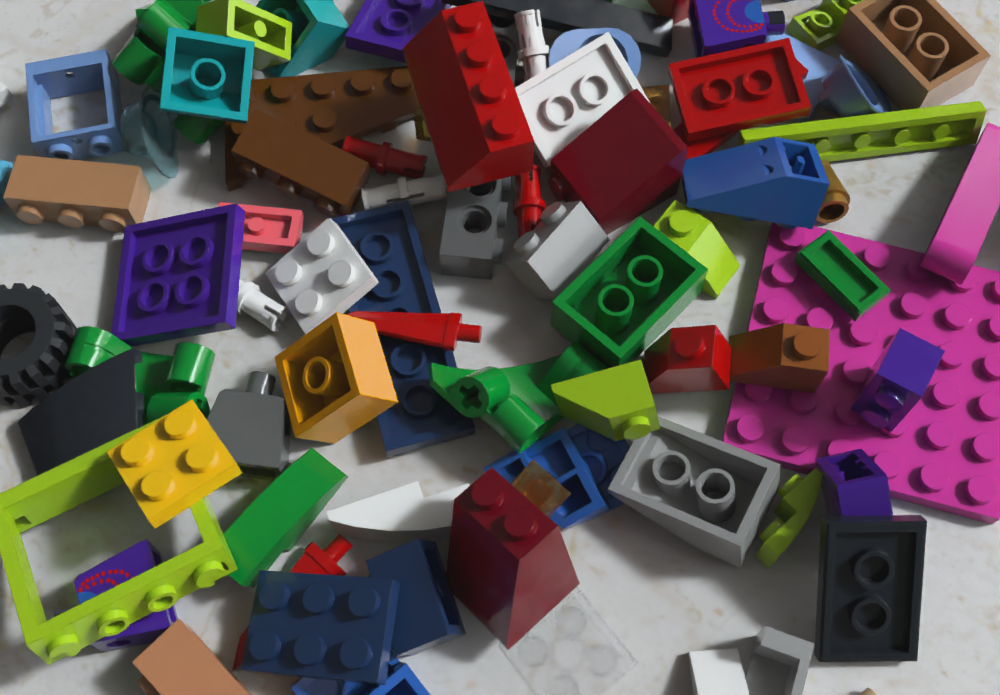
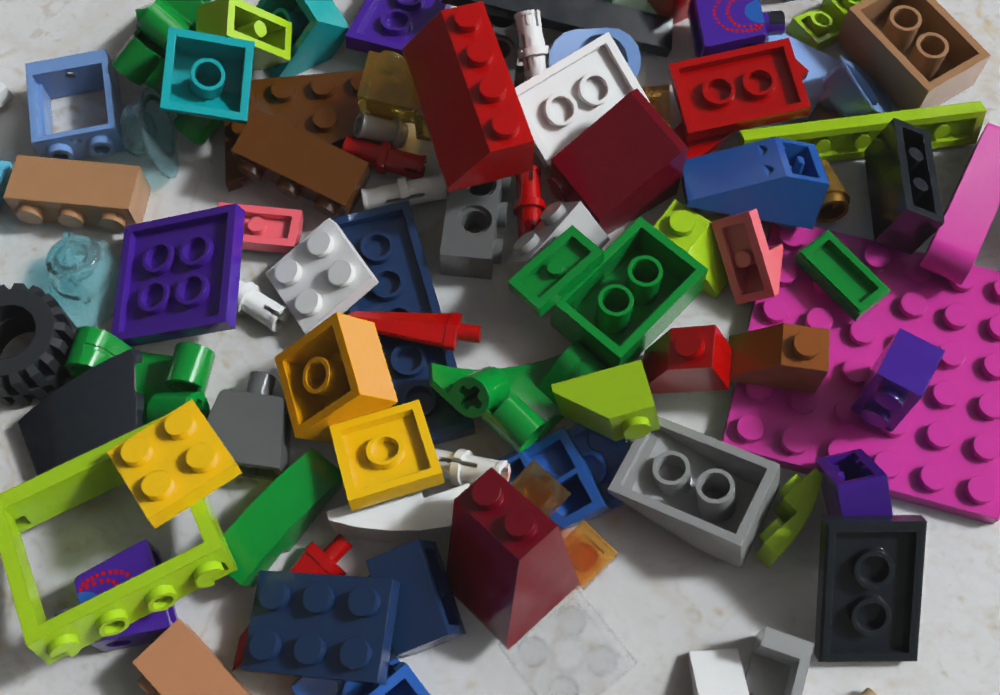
(83, 278): none -> clear light blue piece
(380, 129): none -> light grey pin
(386, 455): none -> yellow plate
(387, 87): none -> clear yellow slope
(464, 467): none -> white pin
(556, 270): none -> green plate
(588, 553): none -> clear orange plate
(748, 261): none -> coral slope
(903, 187): none -> black brick

